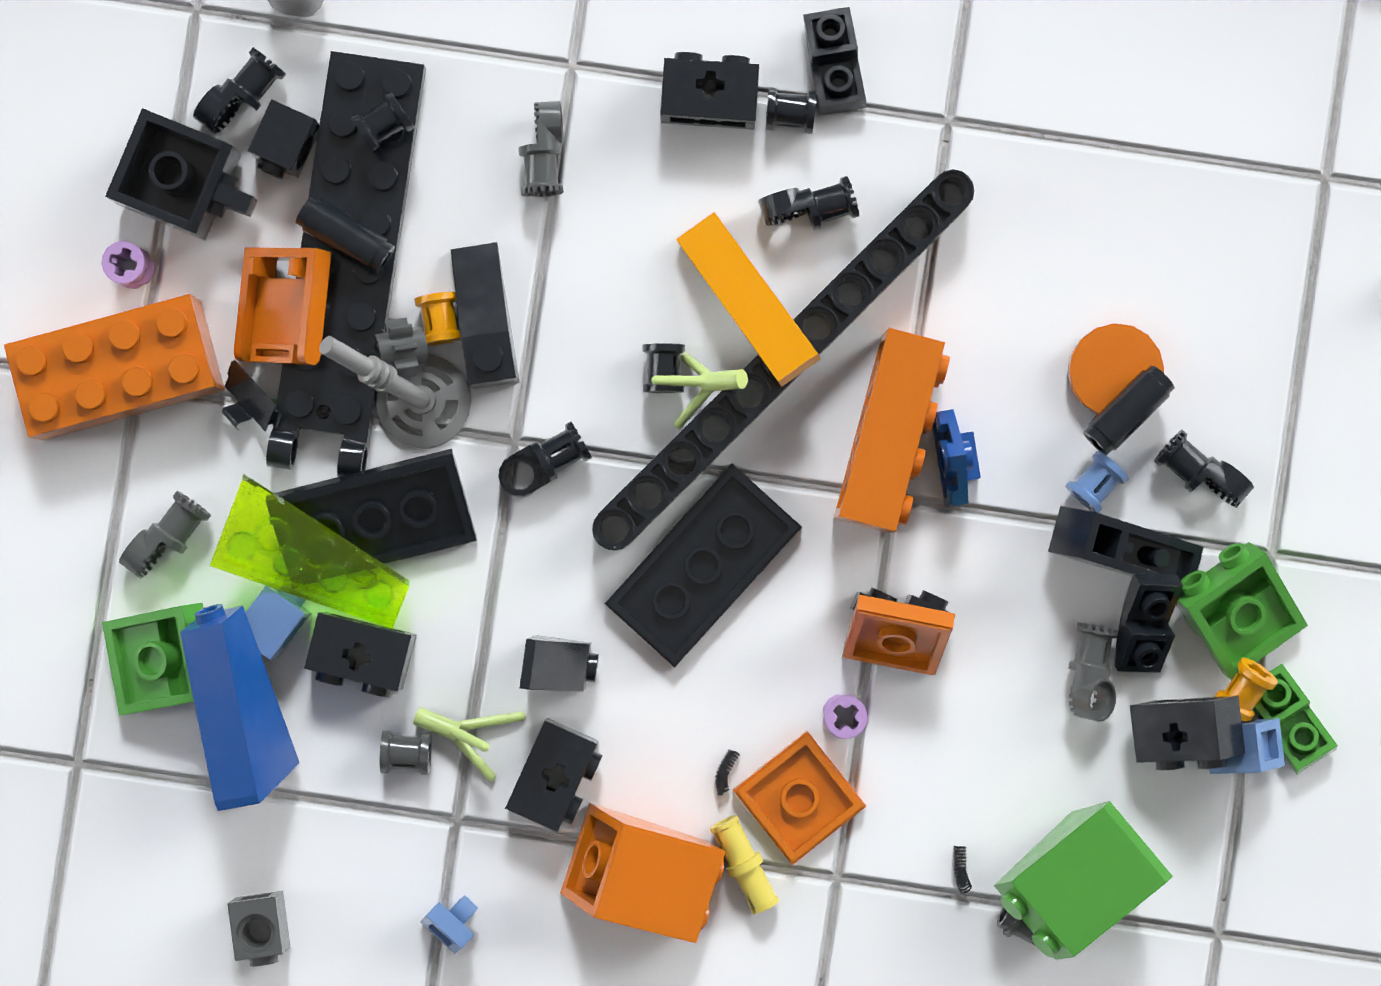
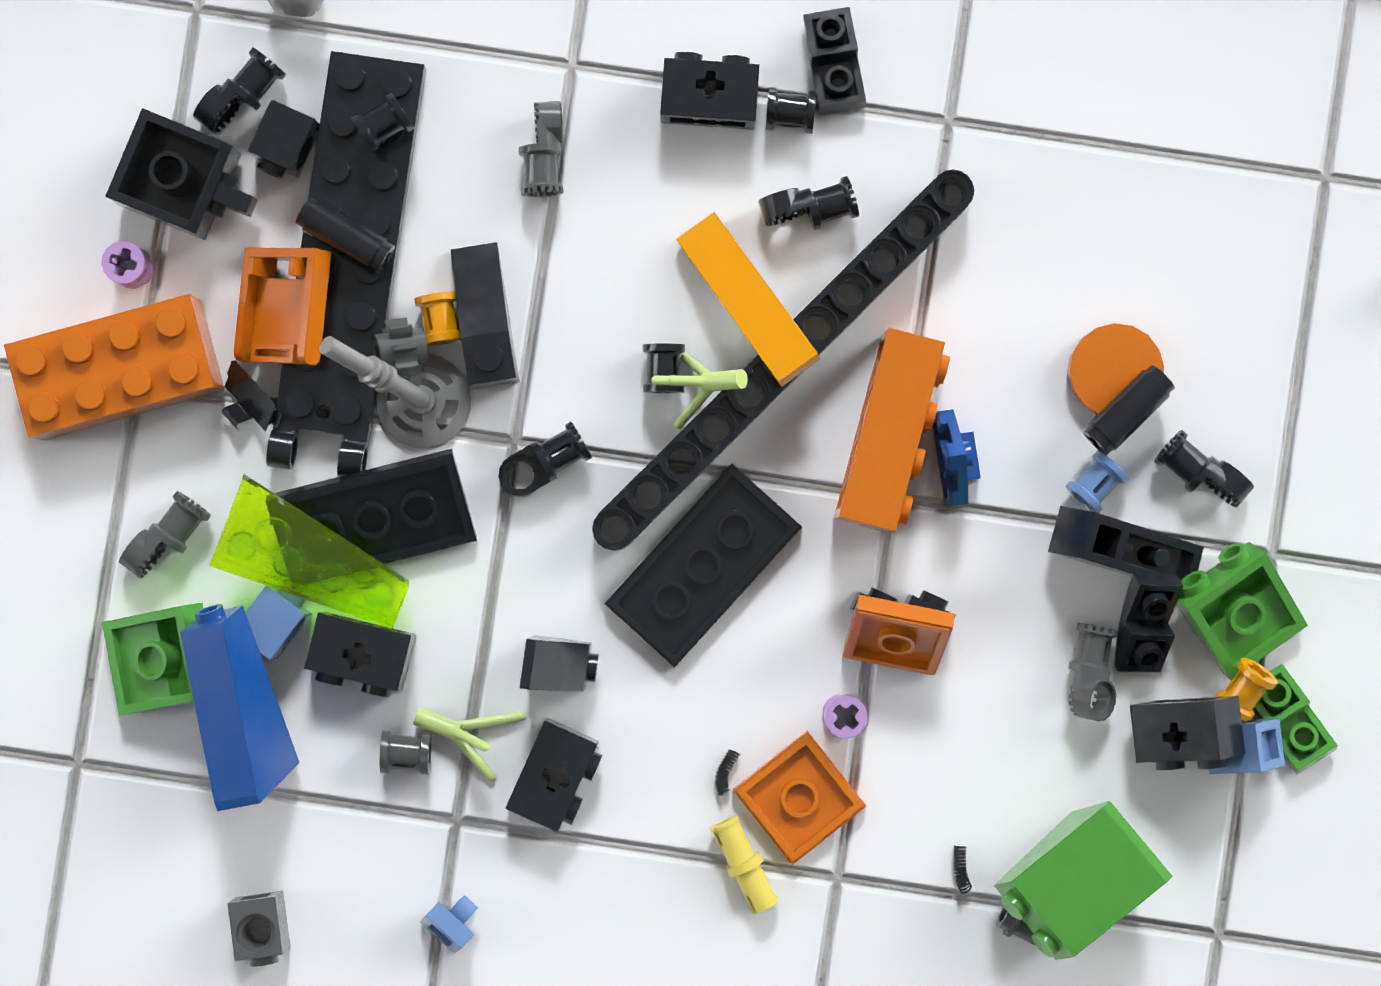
(642, 874): orange slope -> none

